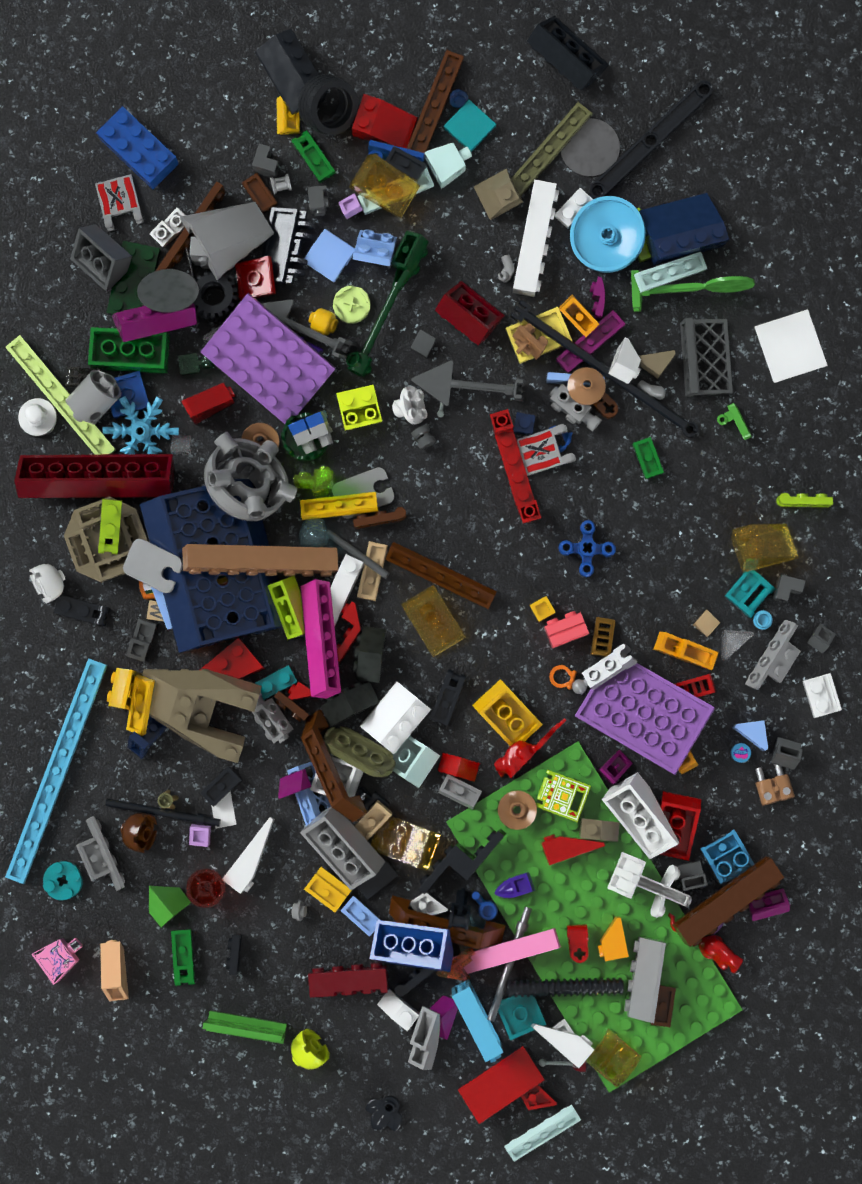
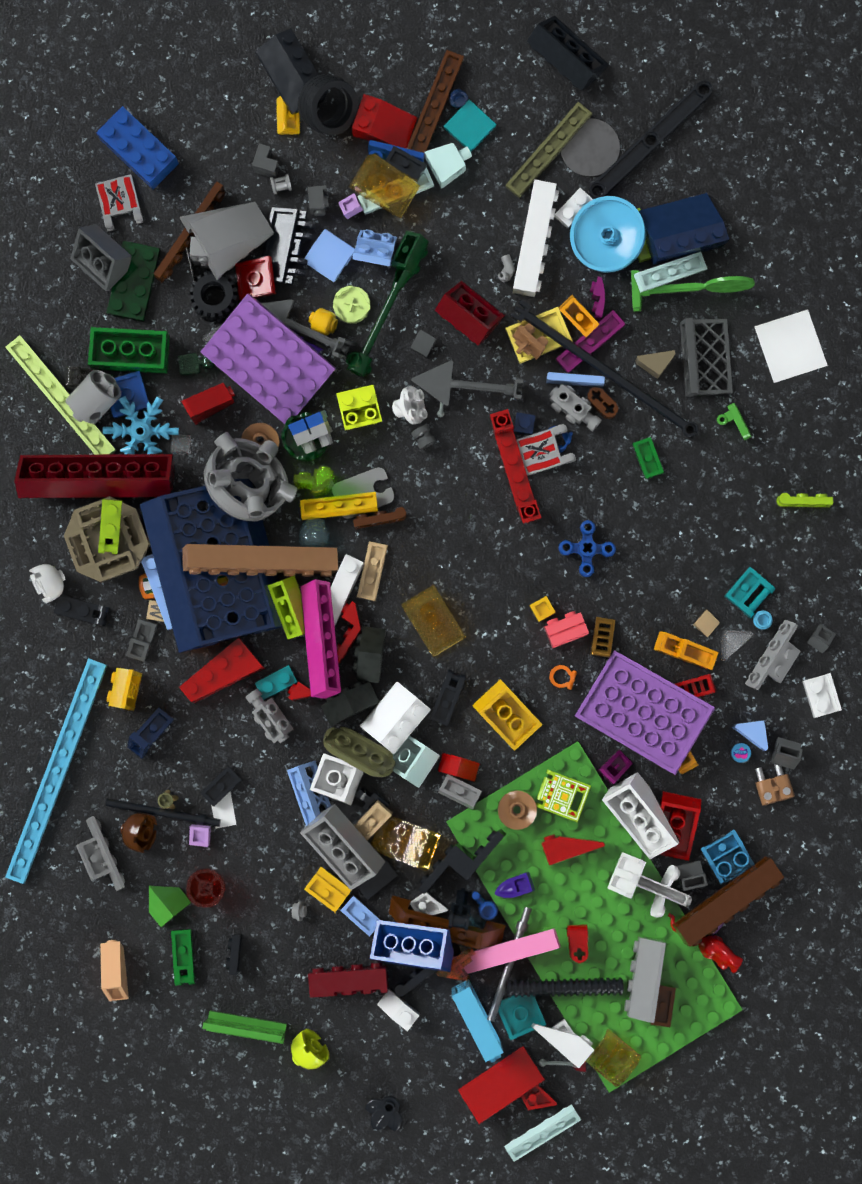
(37, 417): white plate -> none
(58, 958): bright pink torso -> none
(73, 876): teal plate -> none
(140, 705): yellow tile -> none
(146, 322): magenta slope -> none
(148, 562): light grey piece -> none
(167, 290): flat silver sticker -> none
(168, 229): white slope -> none
(186, 701): dark tan wedge -> none
(245, 867): white slope -> none
(259, 193): reddish brown tile -> none
(283, 701): reddish brown plate -> none
(293, 783): magenta slope -> none
(313, 157): green plate -> none
(330, 780): reddish brown slope -> none
(357, 554): dark grey bar -> none
(425, 1039): light grey slope -> none
(440, 575): reddish brown plate -> none
(447, 1009): magenta slope -> none
(498, 194): dark tan slope -> none
(520, 753): red animal -> none
(582, 394): medium nougat dish -> none
(599, 830): dark tan slope -> none
(605, 669): plate -> none
(613, 942): light orange slope -> none
(625, 362): white slope -> none
(652, 390): light grey arm -> none
(763, 545): clear yellow slope -> none
(769, 905): magenta slope -> none
(785, 586): dark grey piece -> none

